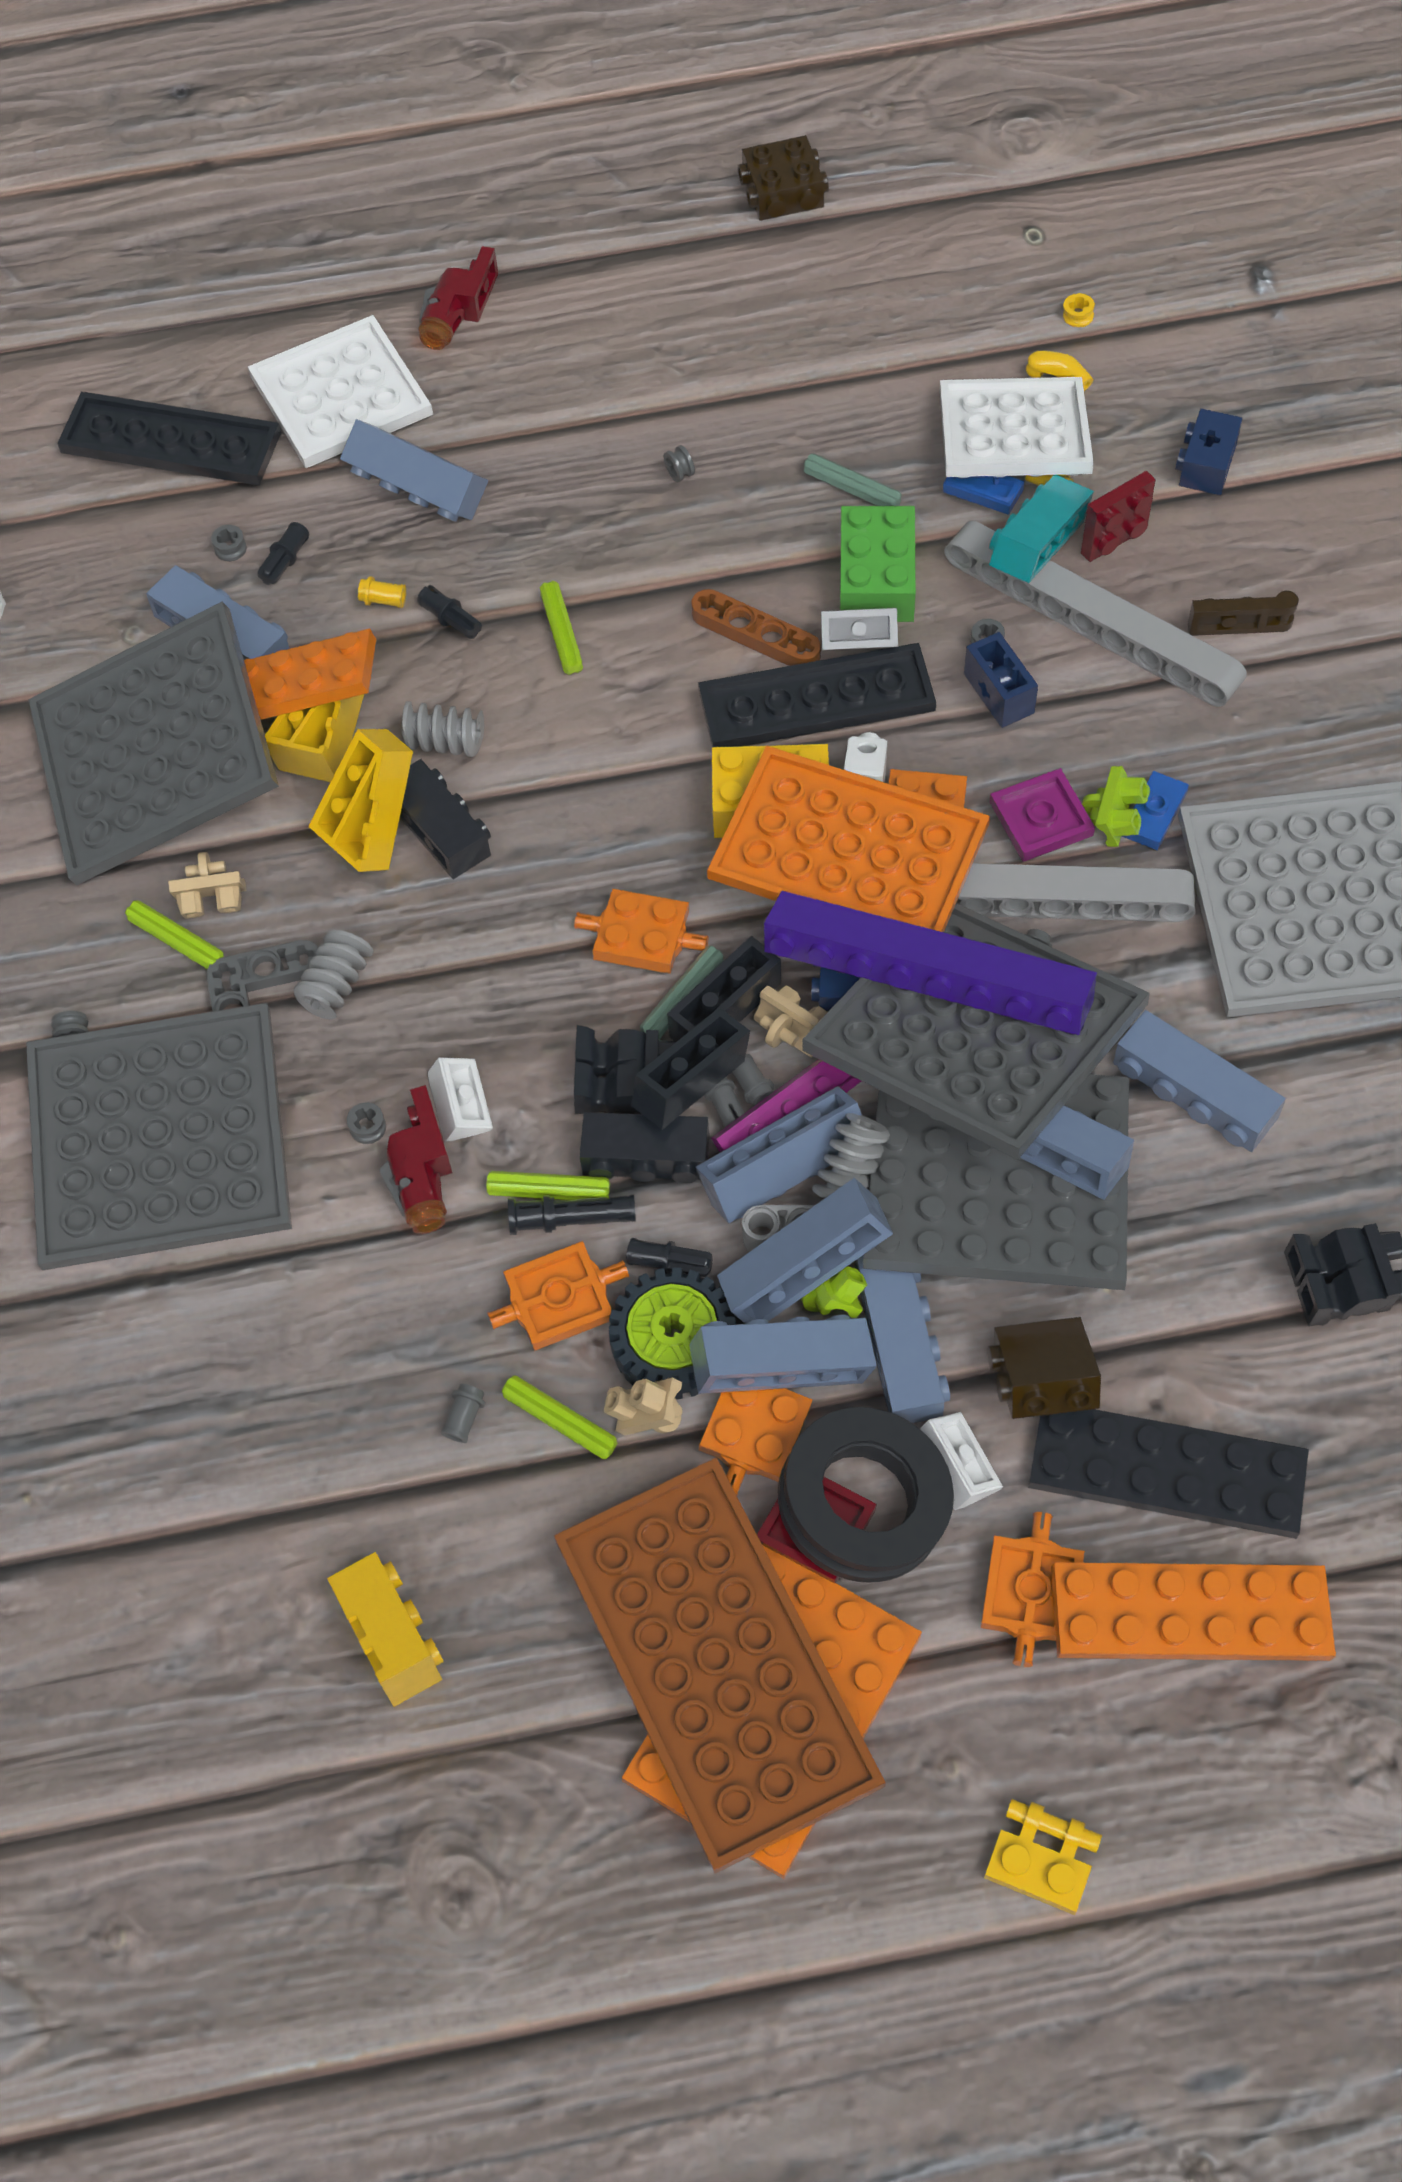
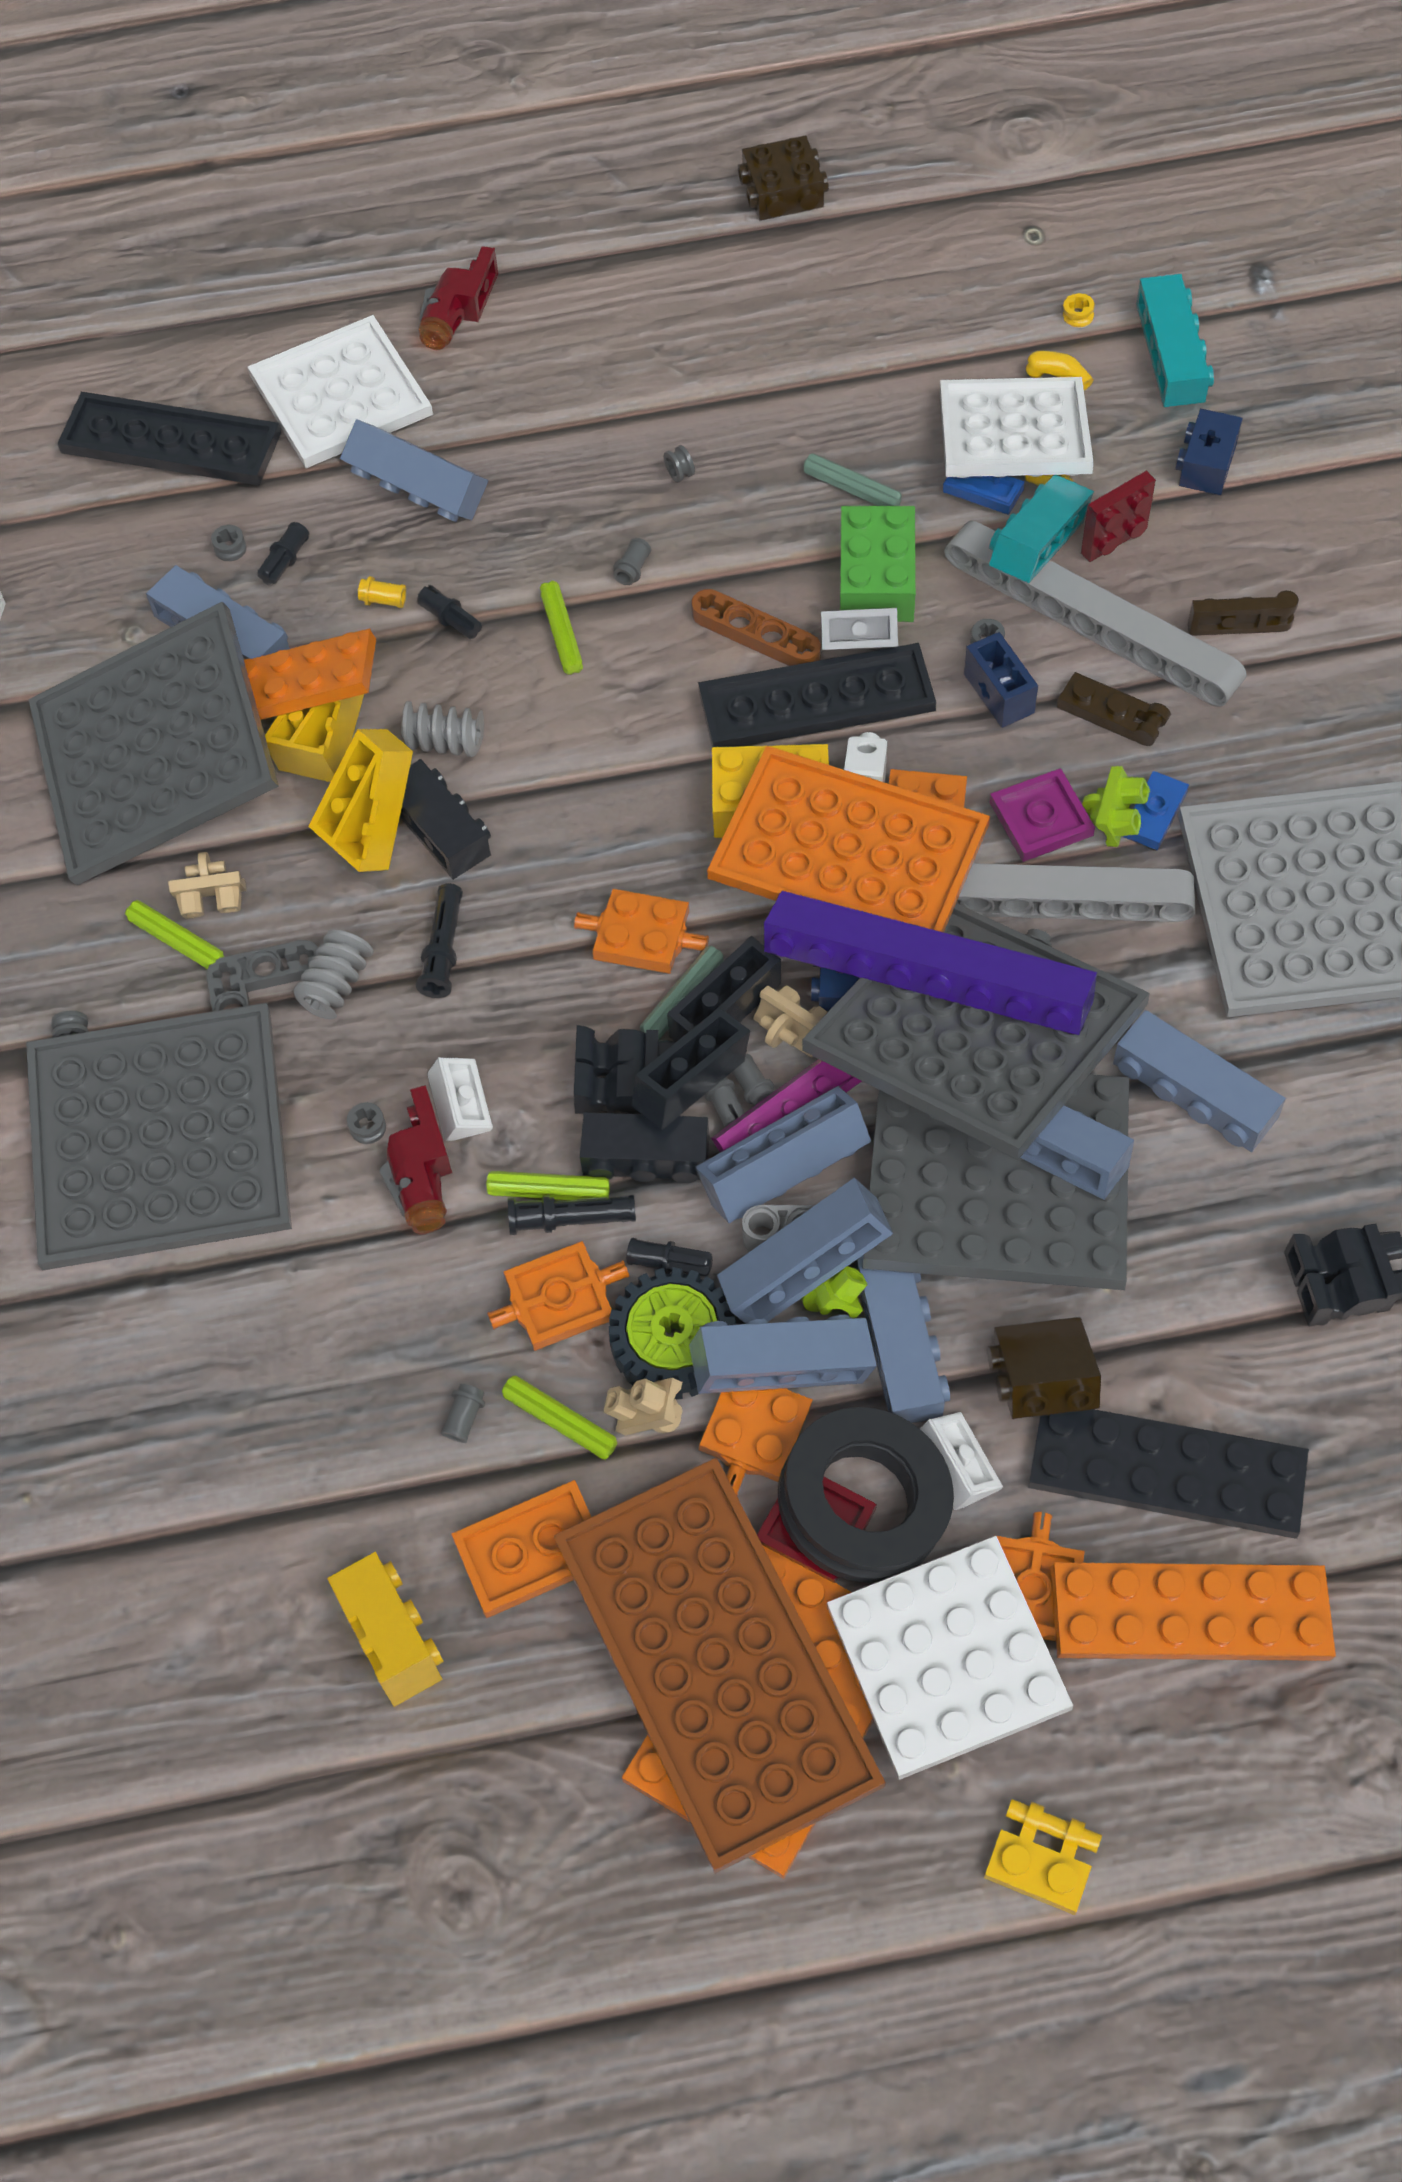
(439, 954): none -> black pin
(515, 1550): none -> orange plate
(628, 567): none -> dark grey pin
(855, 1154): light grey piece -> none
(948, 1657): none -> white plate
(1113, 709): none -> dark brown plate
(1174, 340): none -> teal brick

